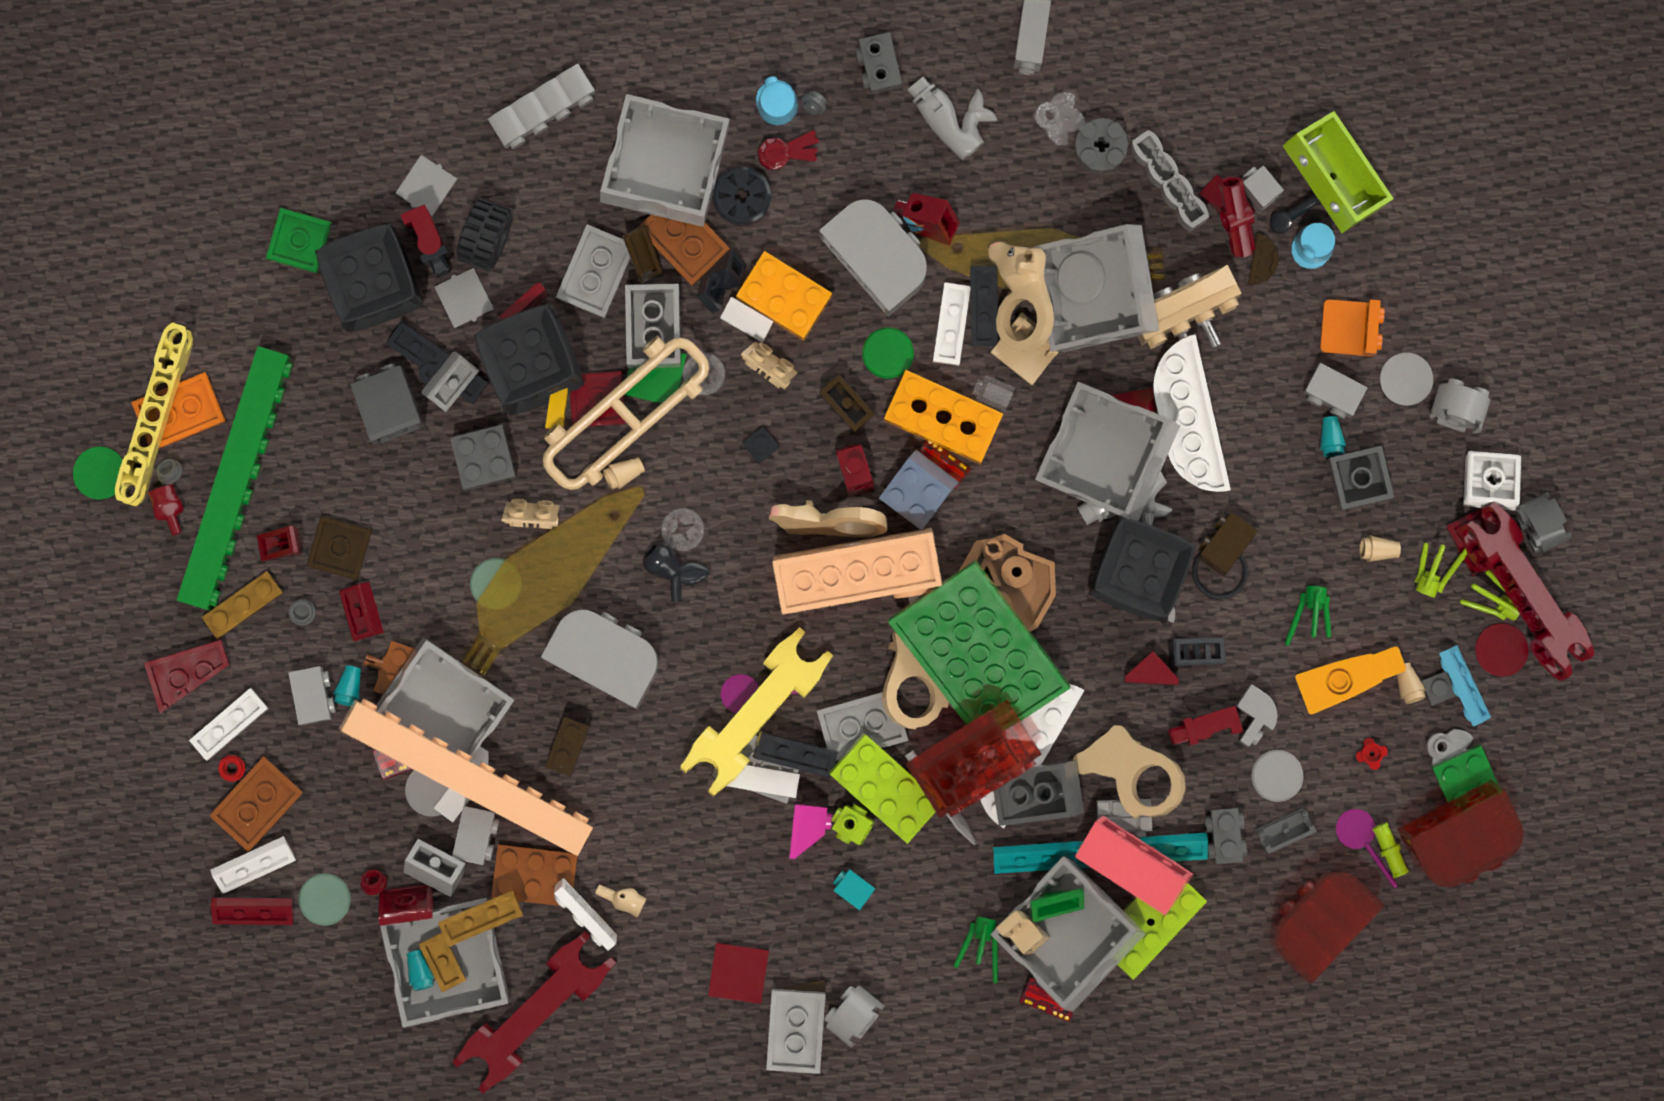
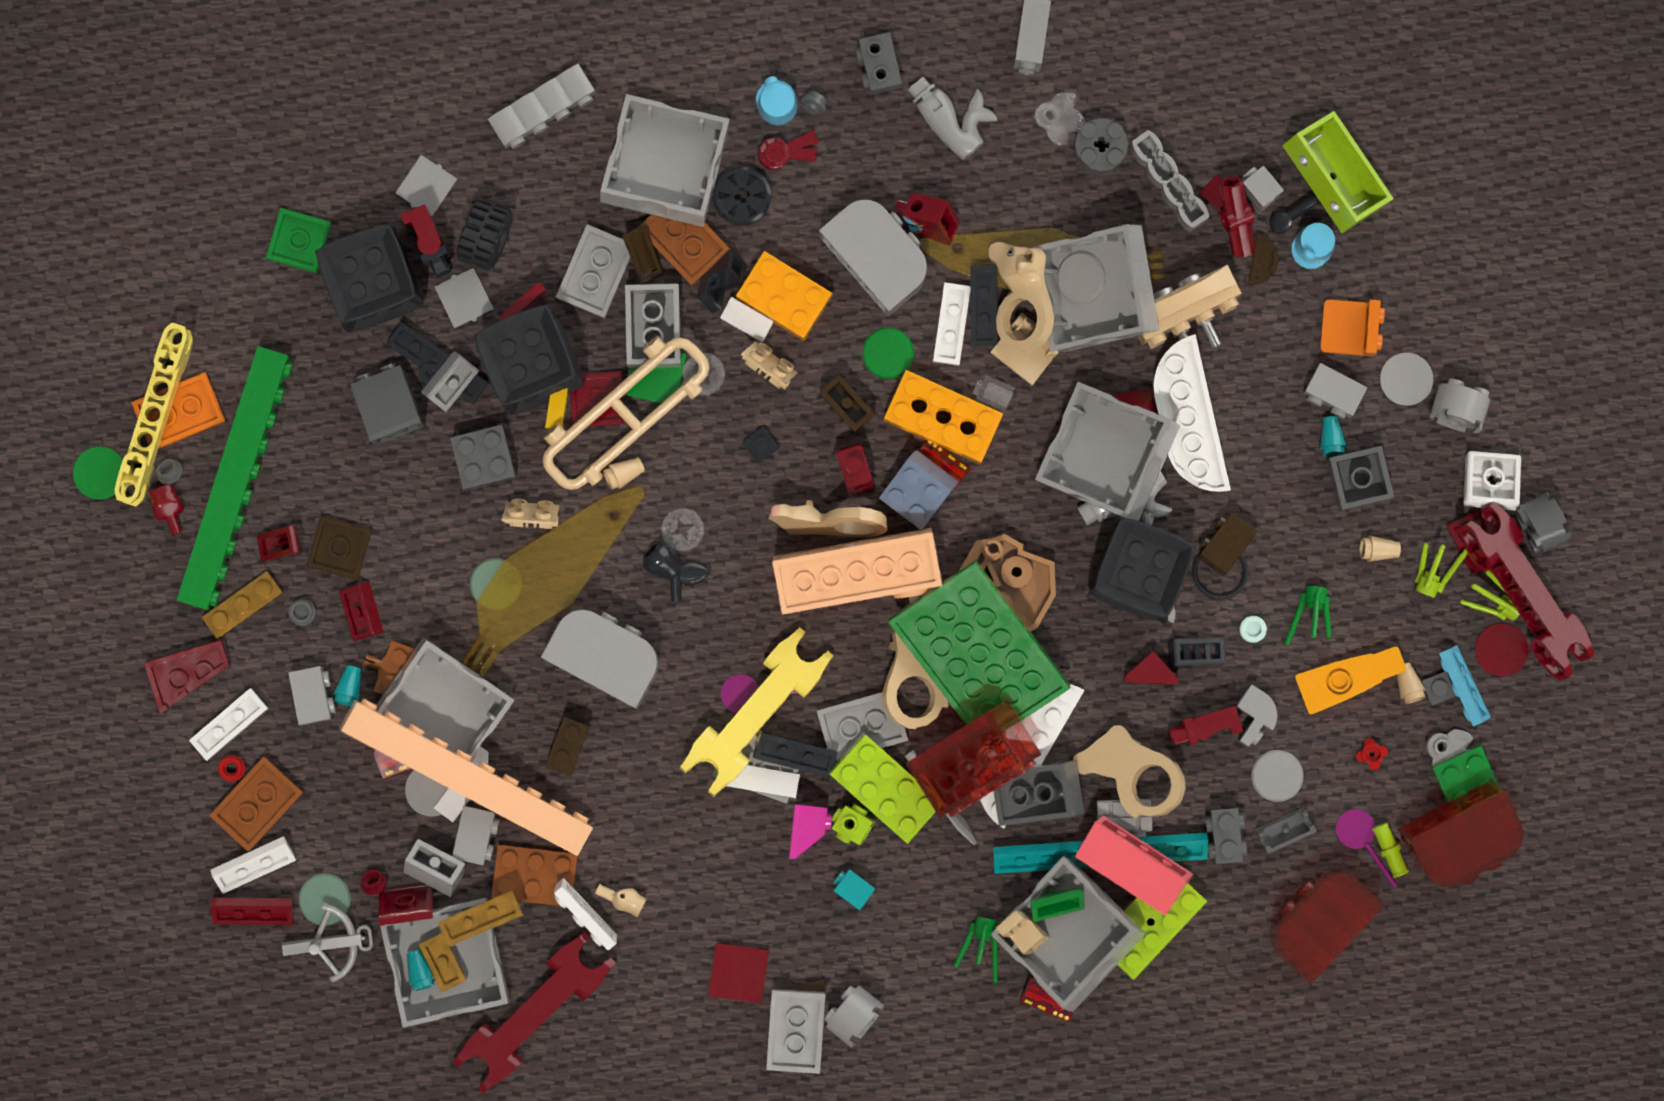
(318, 944): none -> light grey piece
(1252, 629): none -> light aqua tile

